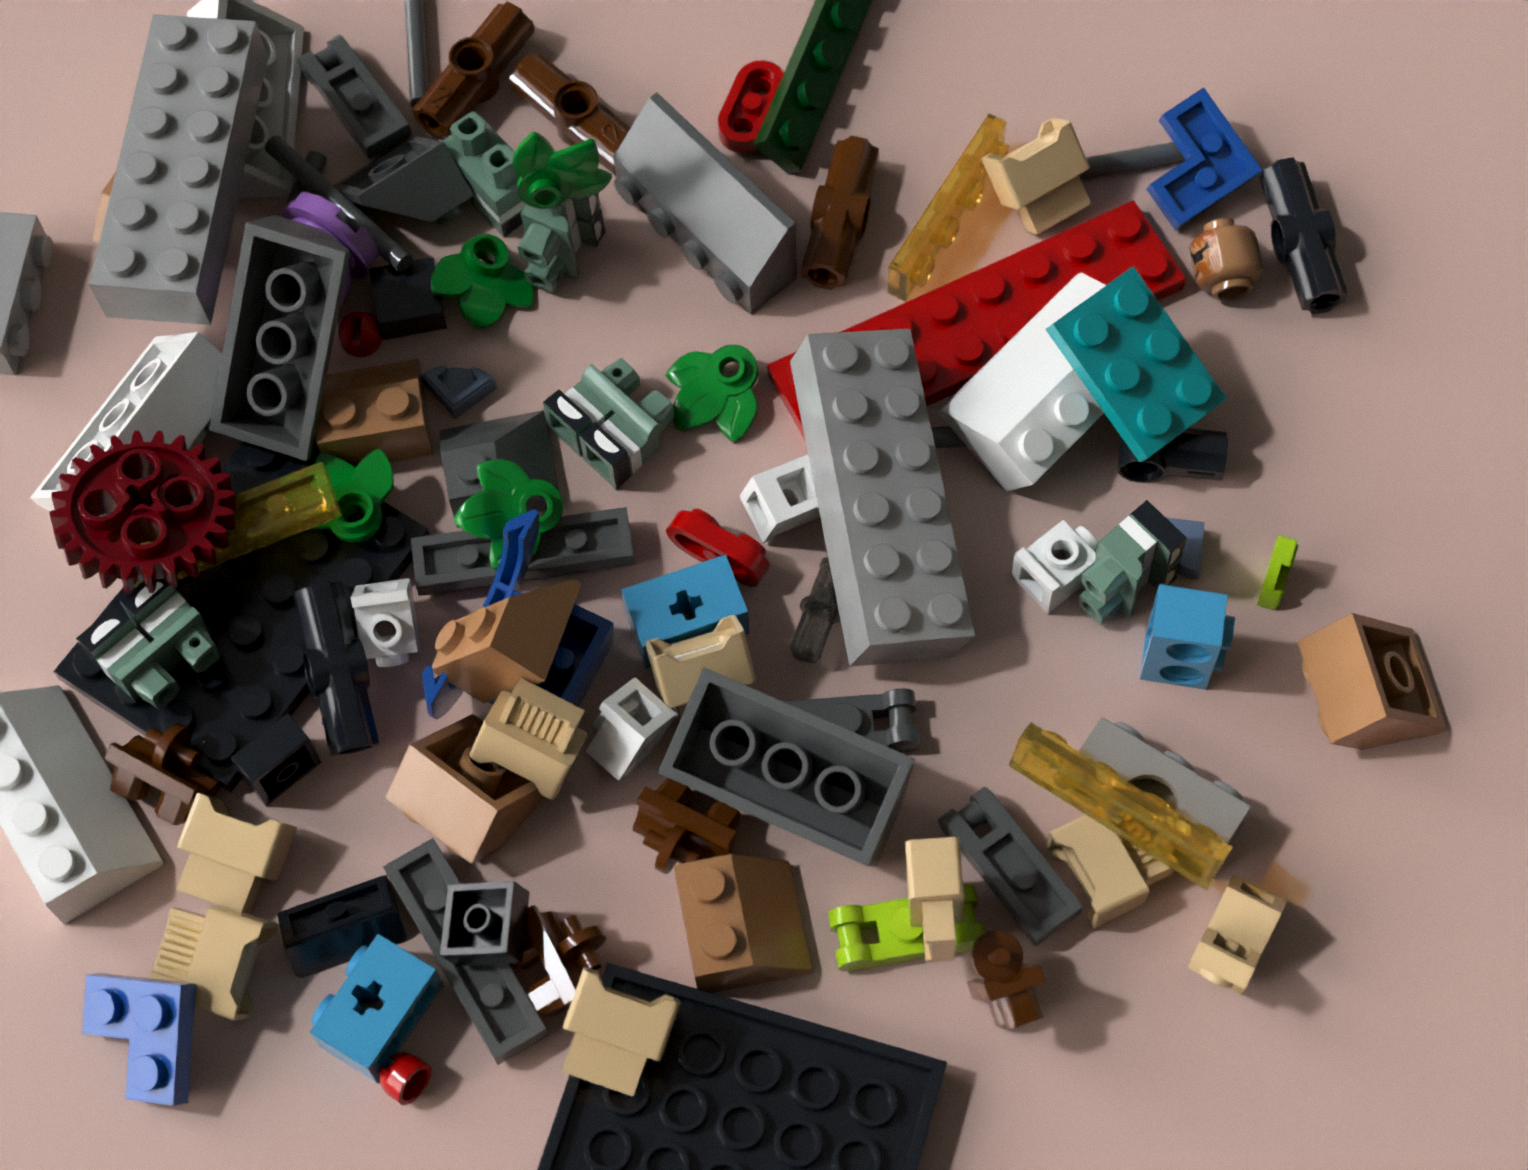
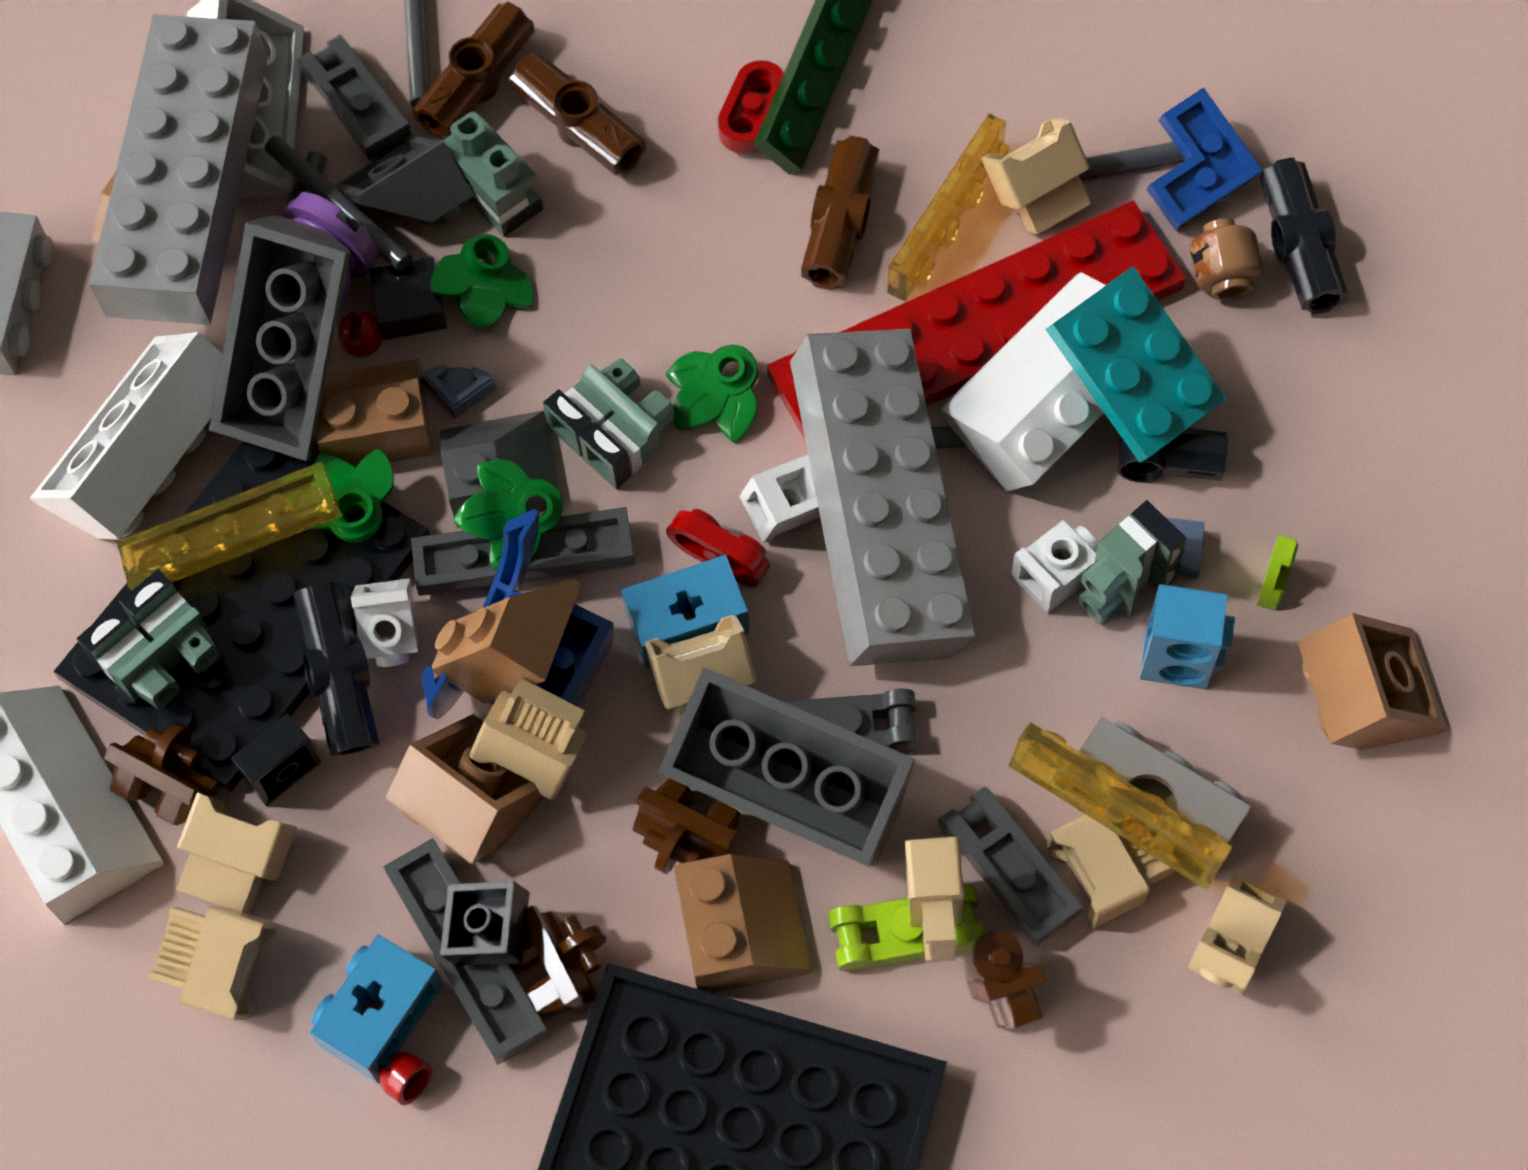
(143, 511): dark red gear -> none
(159, 1027): plate -> none
(338, 924): black slope -> none
(552, 176): green plate -> none
(555, 237): sand green hips -> none
(615, 1033): tan piece -> none
(628, 728): white brick -> none
(706, 206): slope -> none
(817, 619): clear smoke axle -> none

